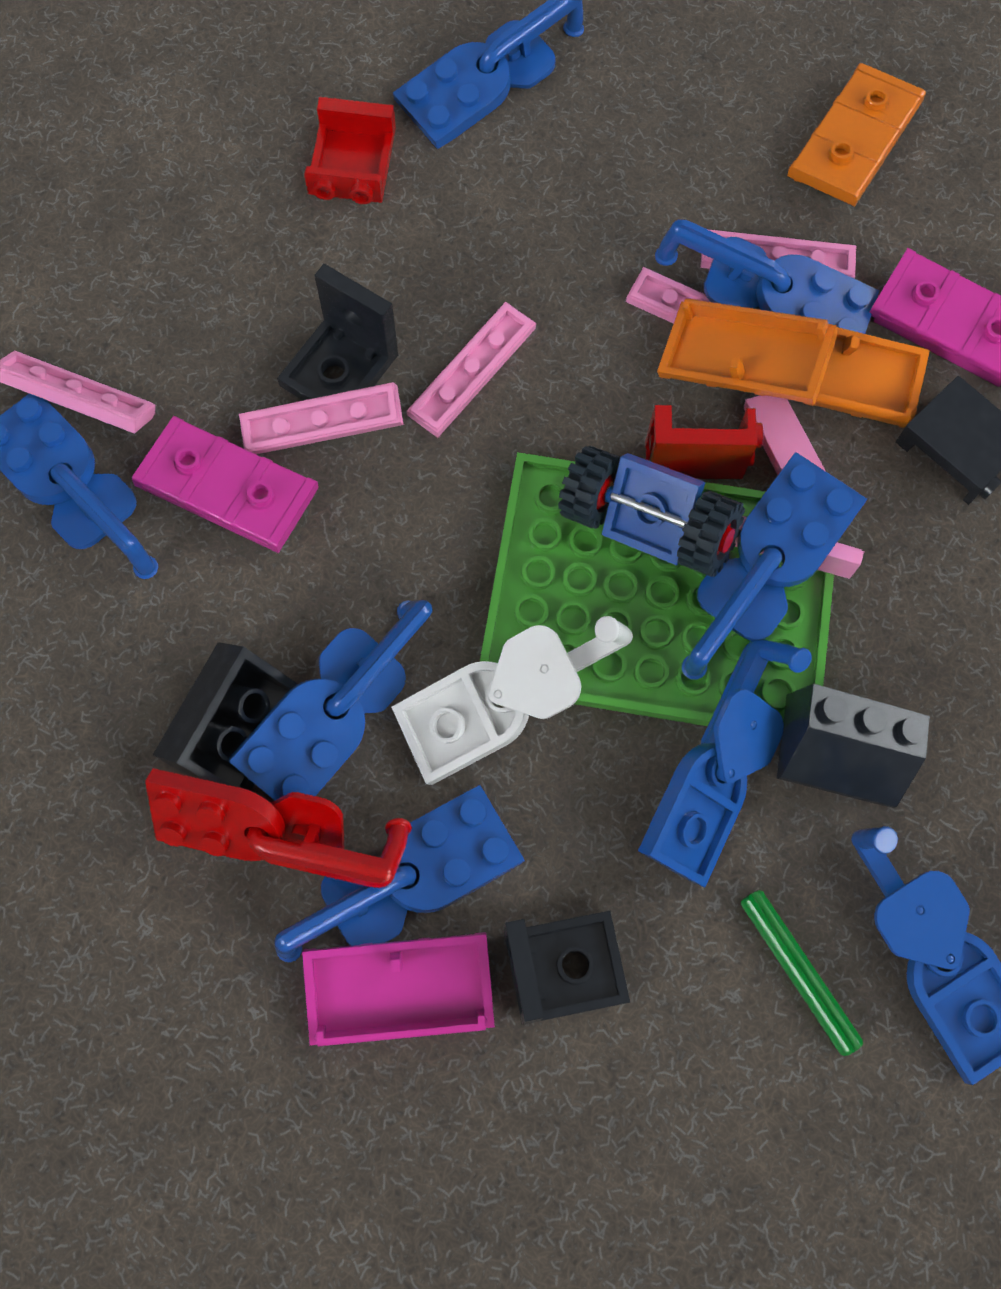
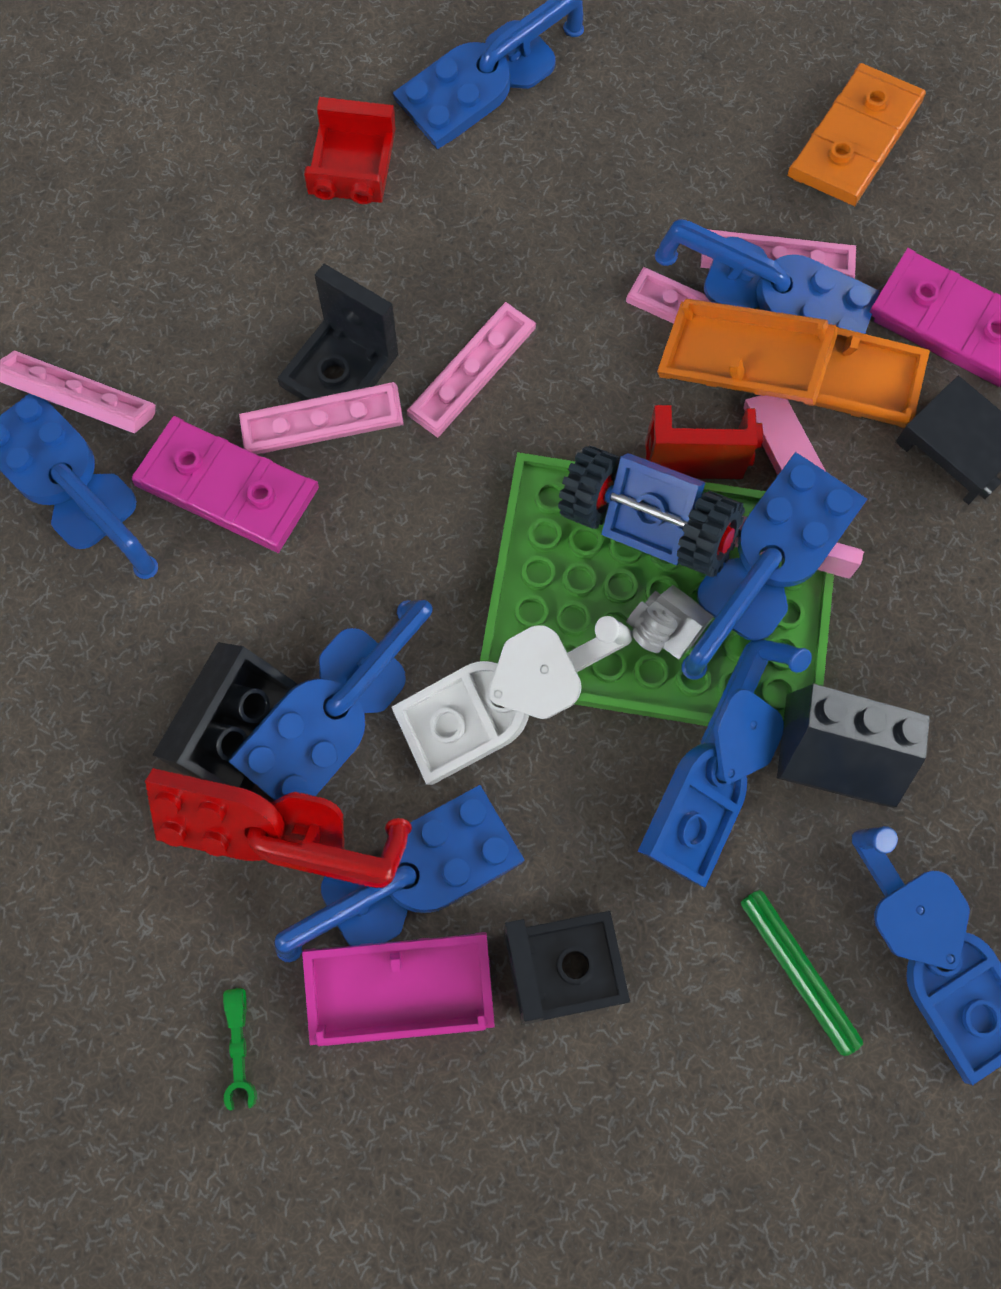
(235, 1010): none -> green piece
(668, 622): none -> light grey brick

